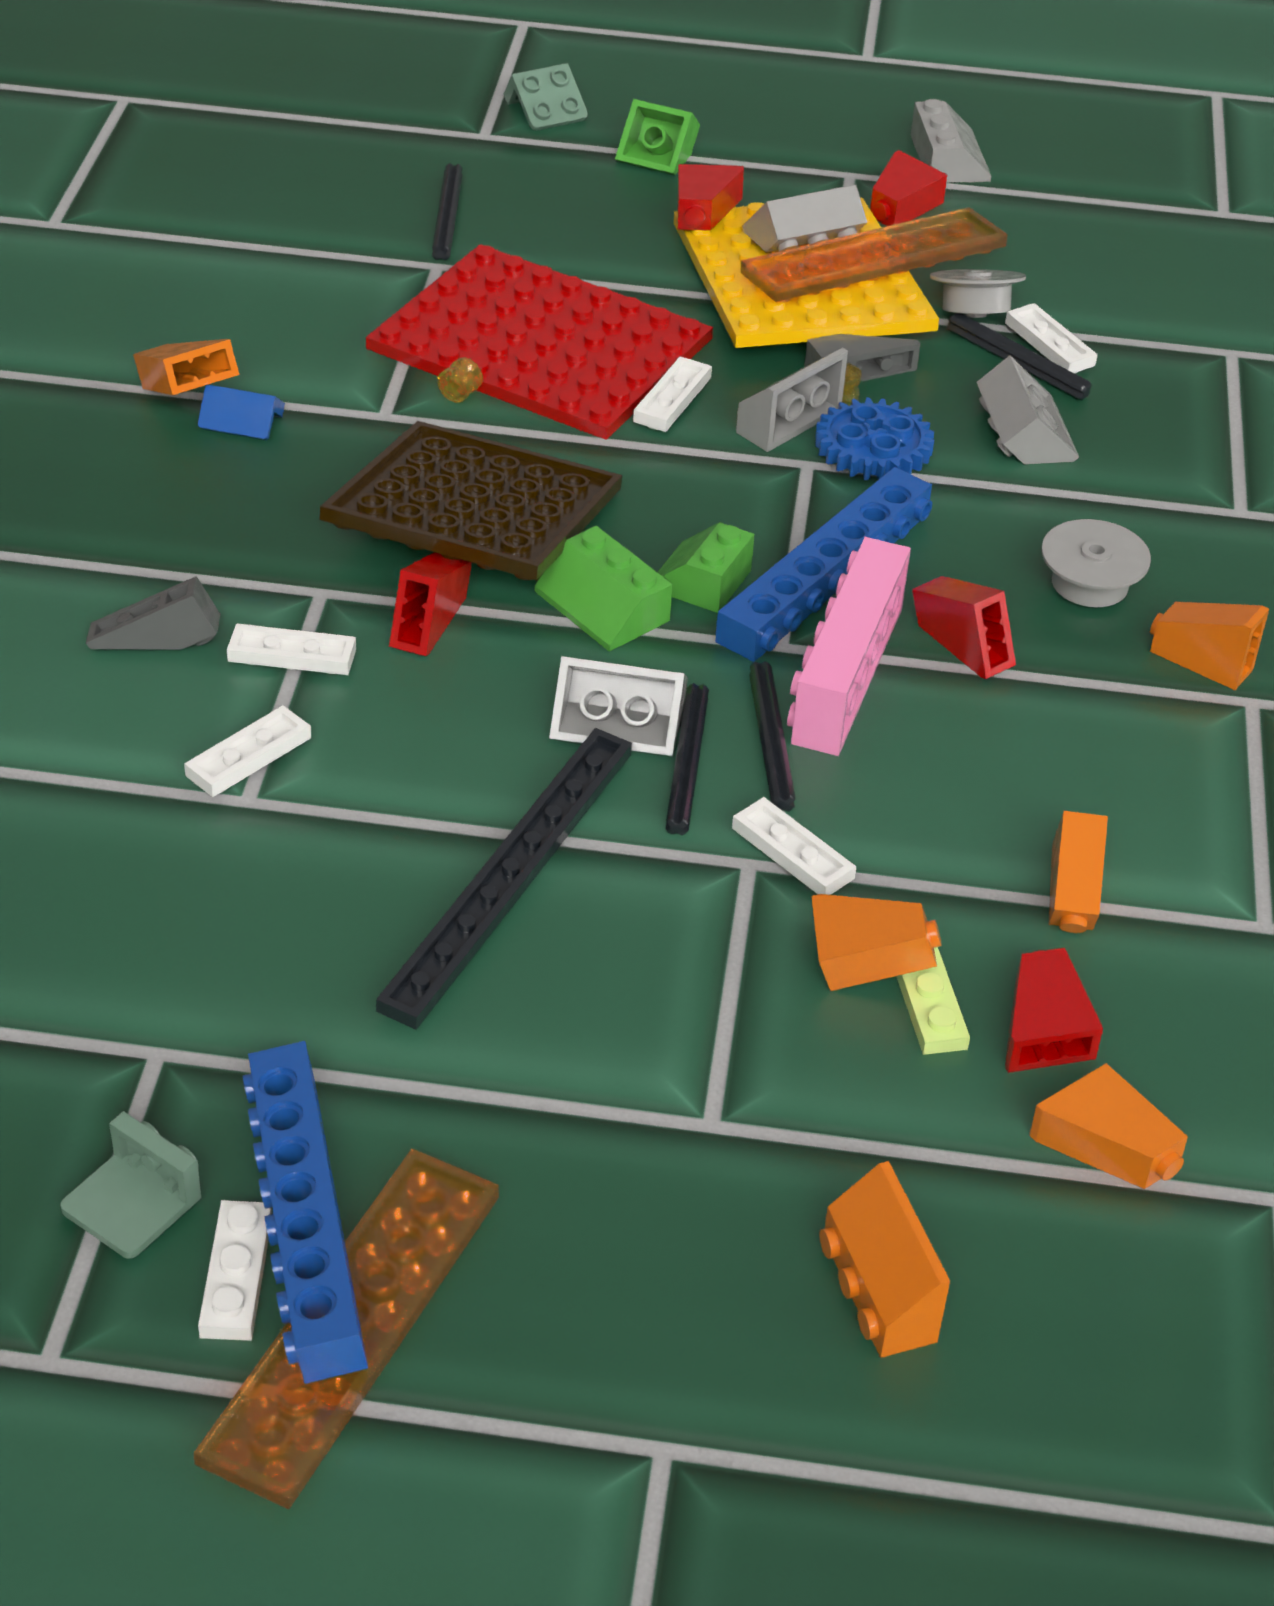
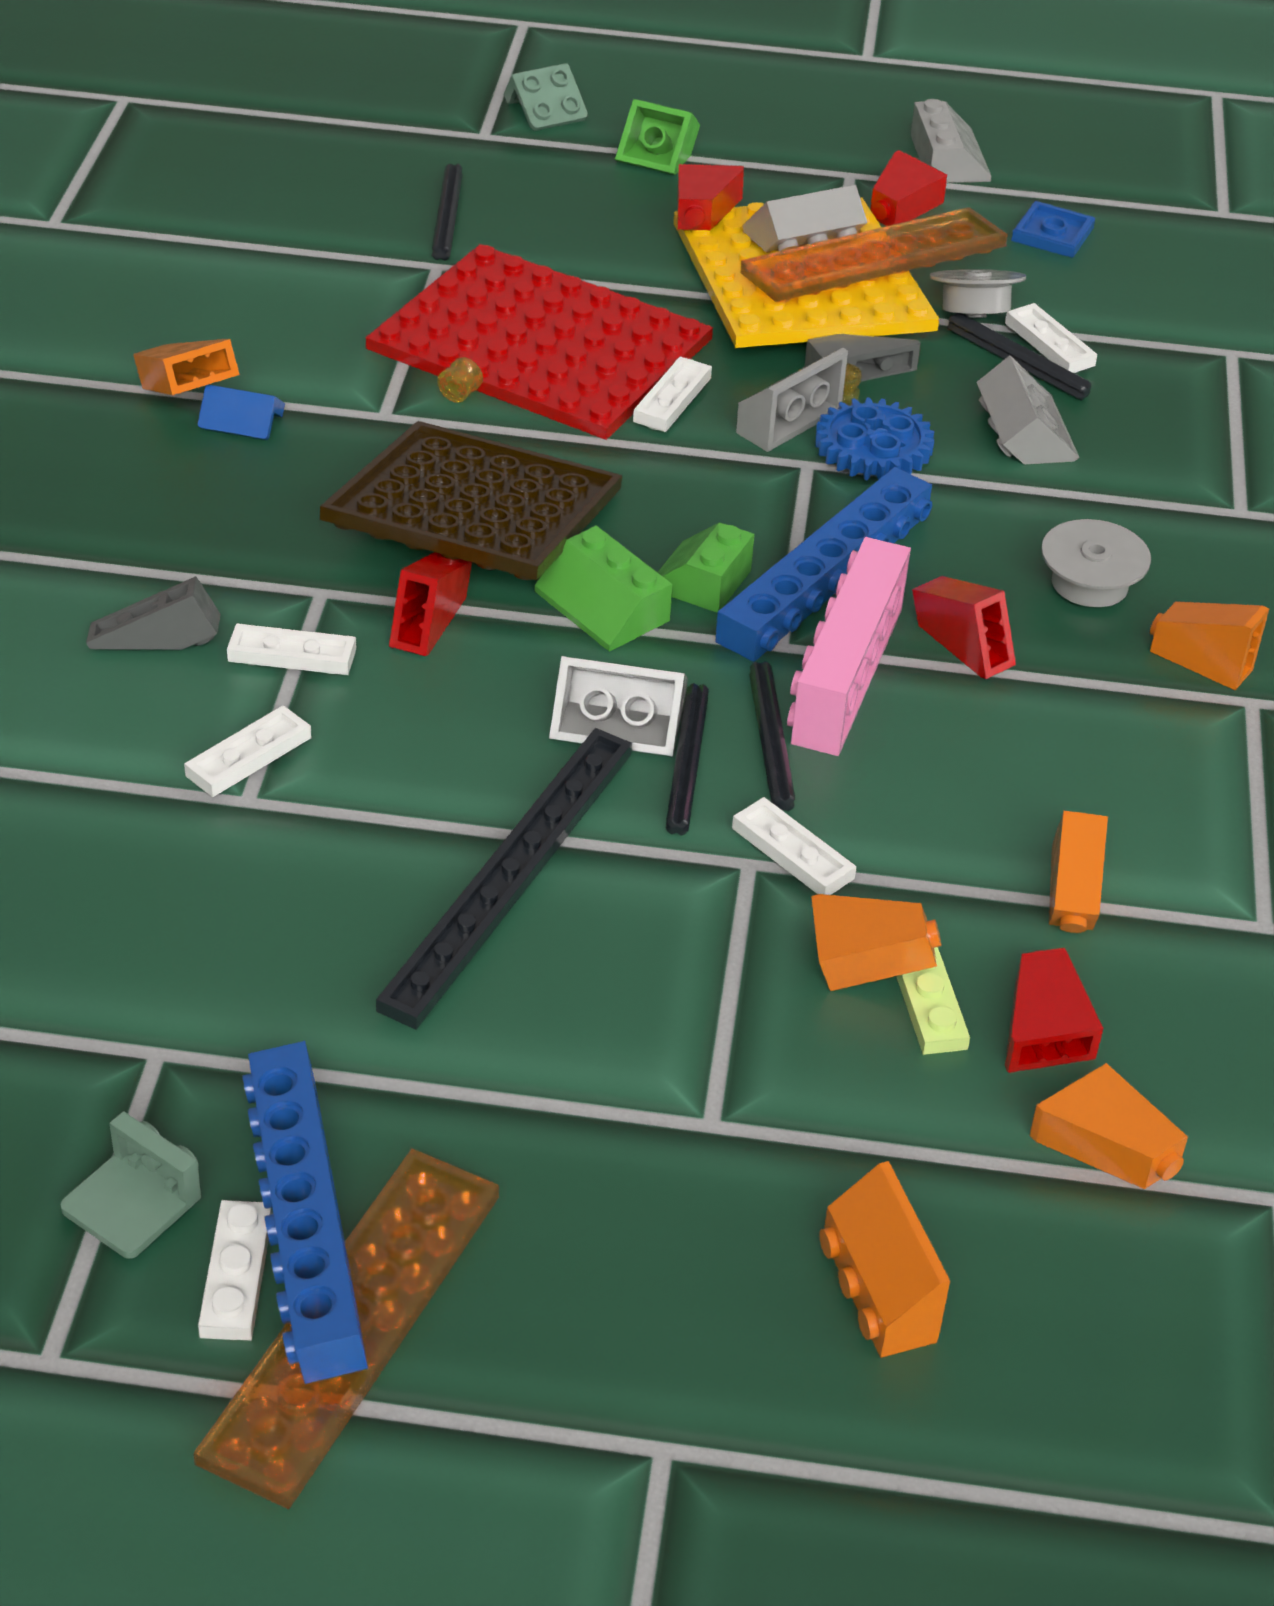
(1053, 229): none -> blue tile

